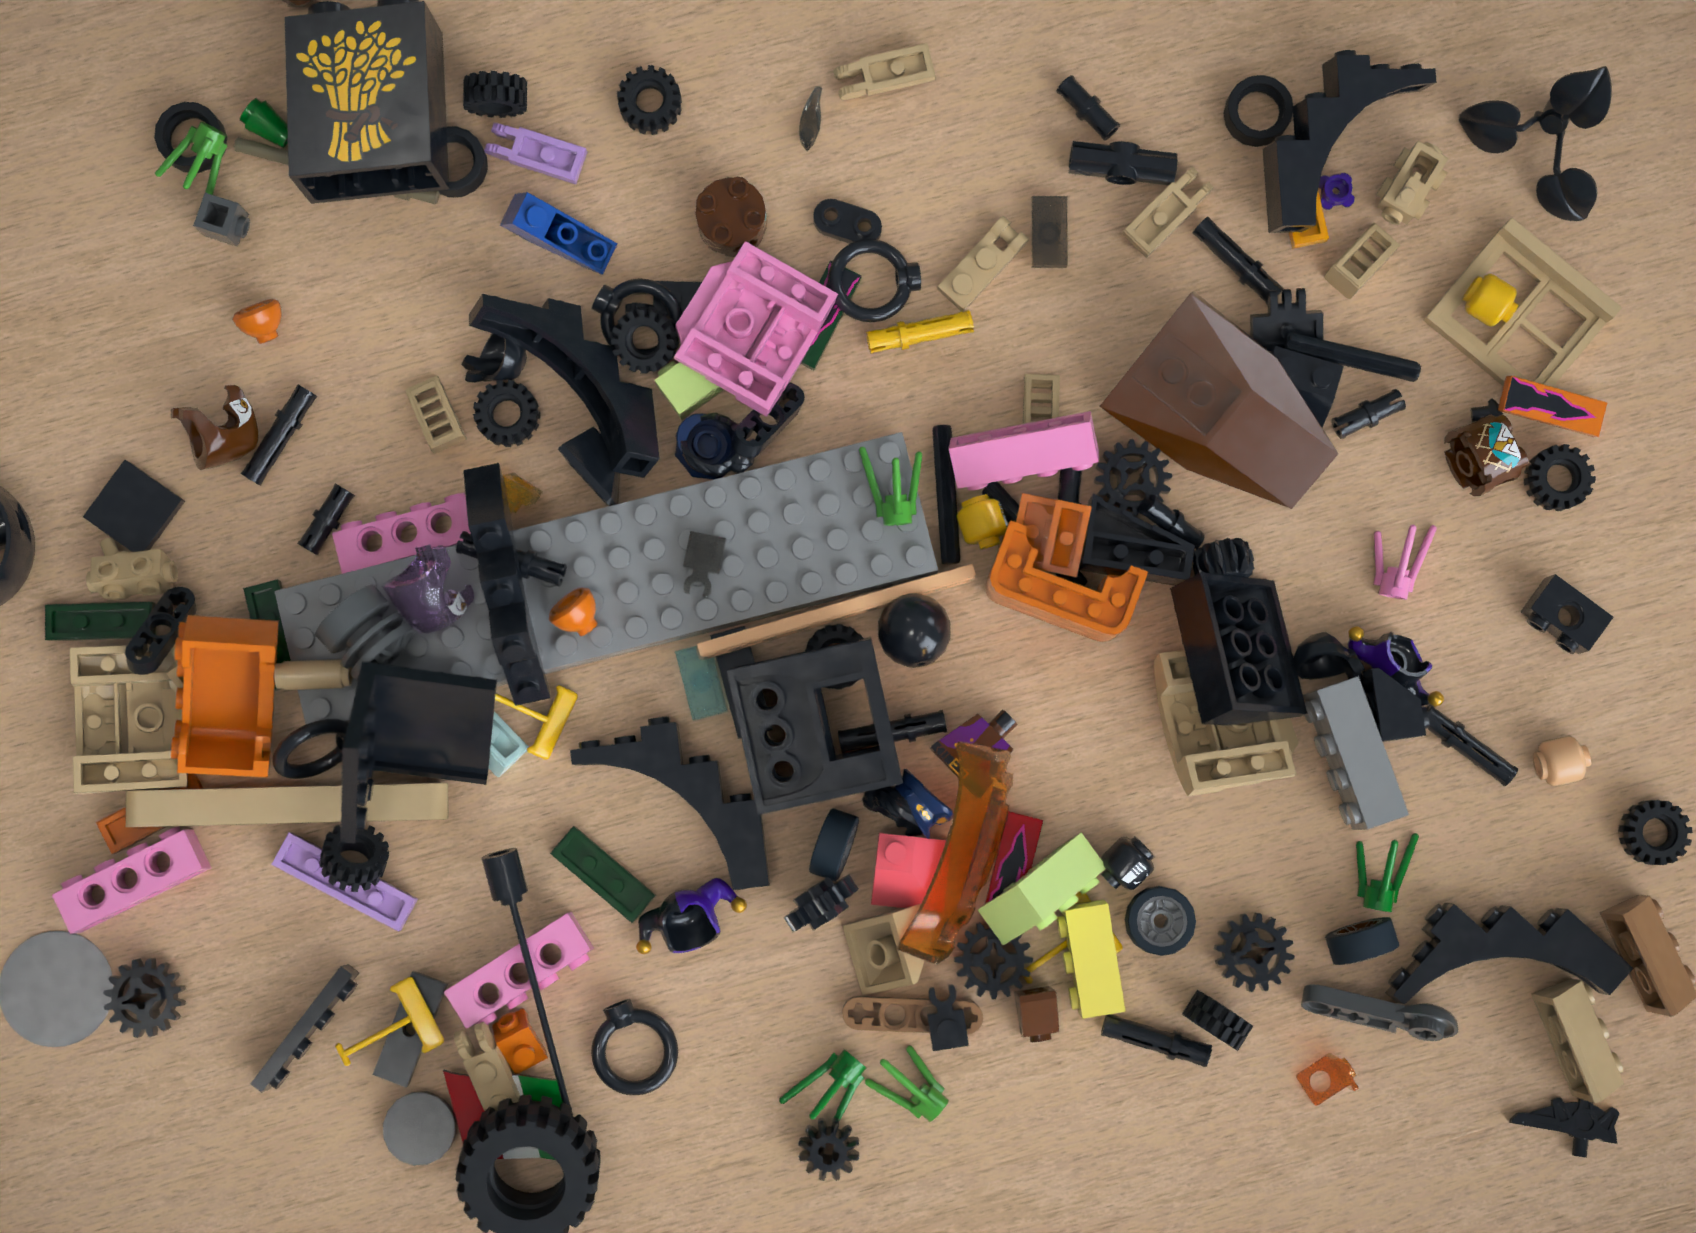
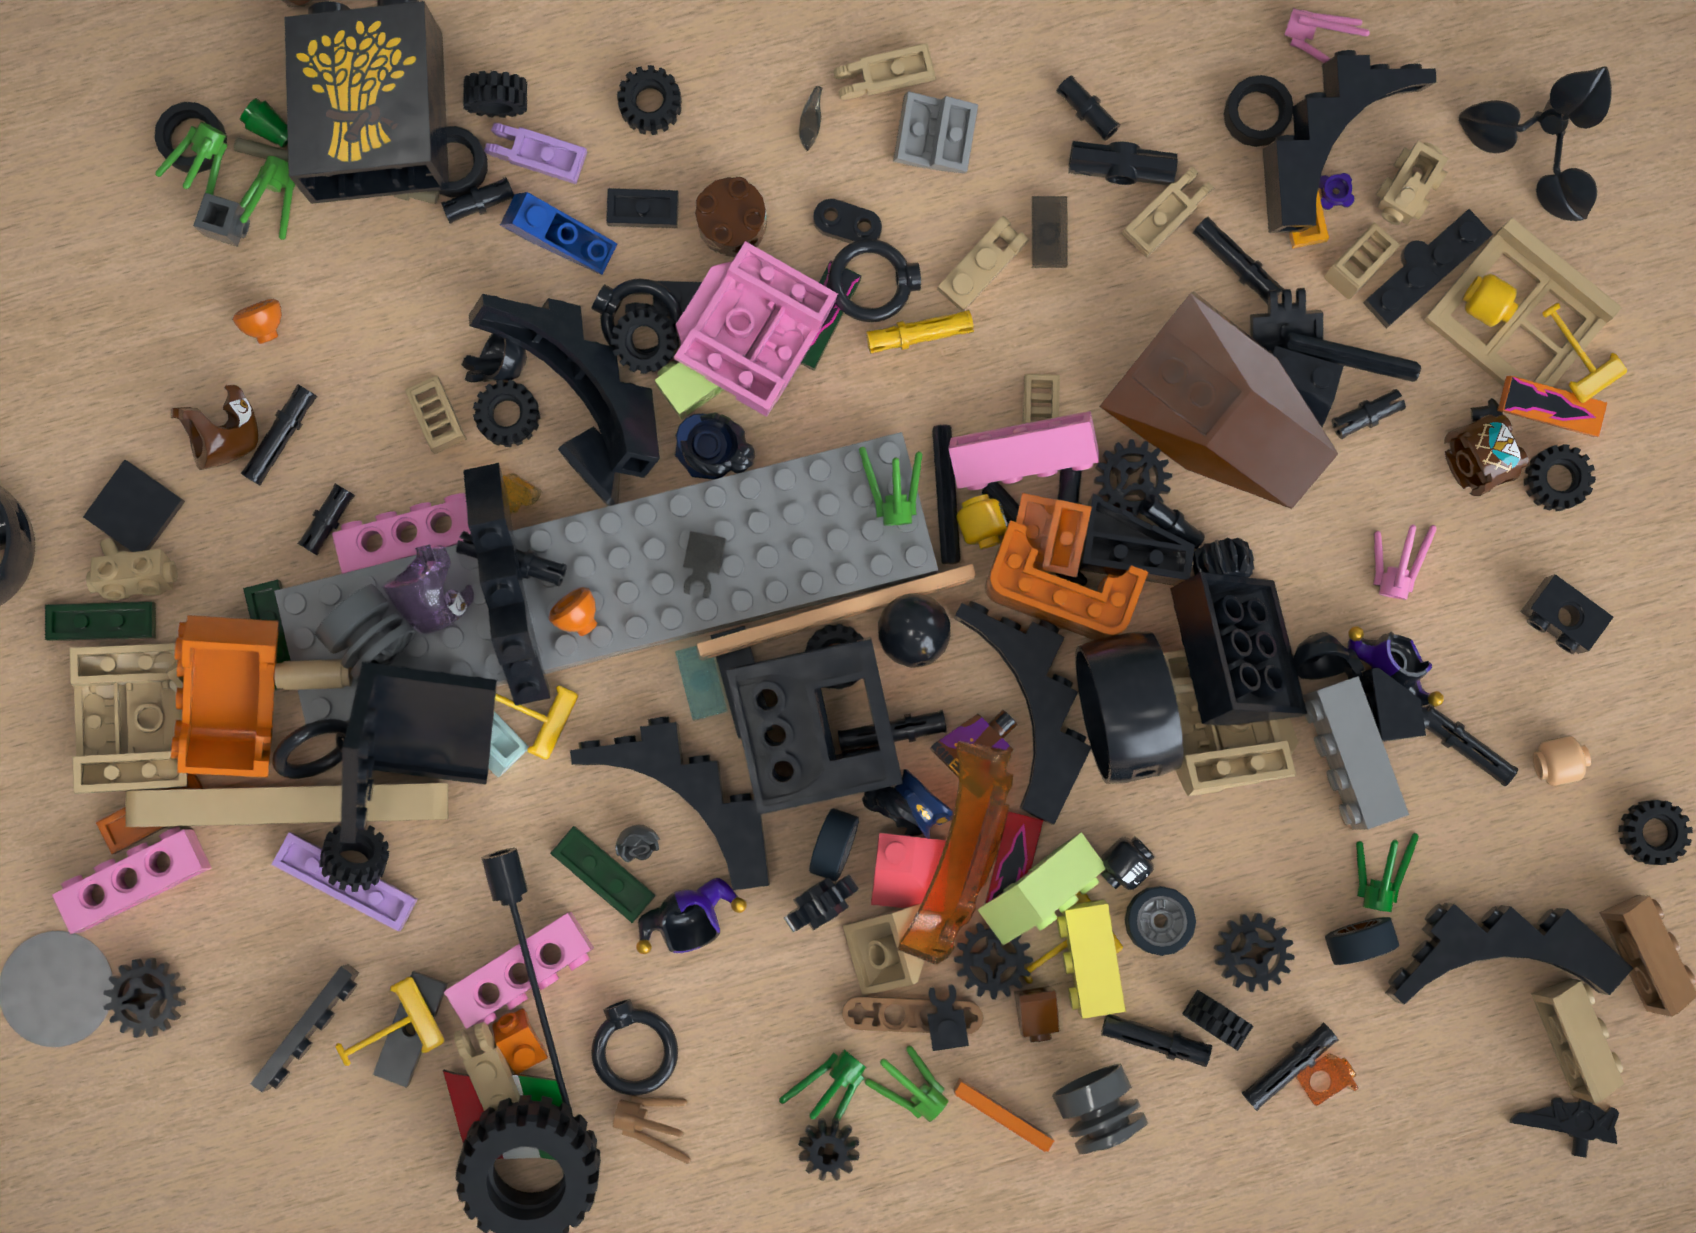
(159, 645): black beam -> none
(272, 176): none -> bright green plant
(419, 1128): tile -> none
(477, 200): none -> black pin
(633, 1118): none -> medium nougat plant
(637, 843): none -> dark grey plate
(642, 208): none -> black plate
(764, 431): black beam -> none
(935, 133): none -> light grey slope
(1003, 1115): none -> orange tile
(1029, 656): none -> black arch
(1102, 1114): none -> dark grey wheel
(1129, 707): none -> black cylinder
(1290, 1066): none -> black pin
(1304, 24): none -> bright pink plant
(1419, 1020): dark grey beam -> none
(1426, 266): none -> black hinge
(1598, 378): none -> yellow piece

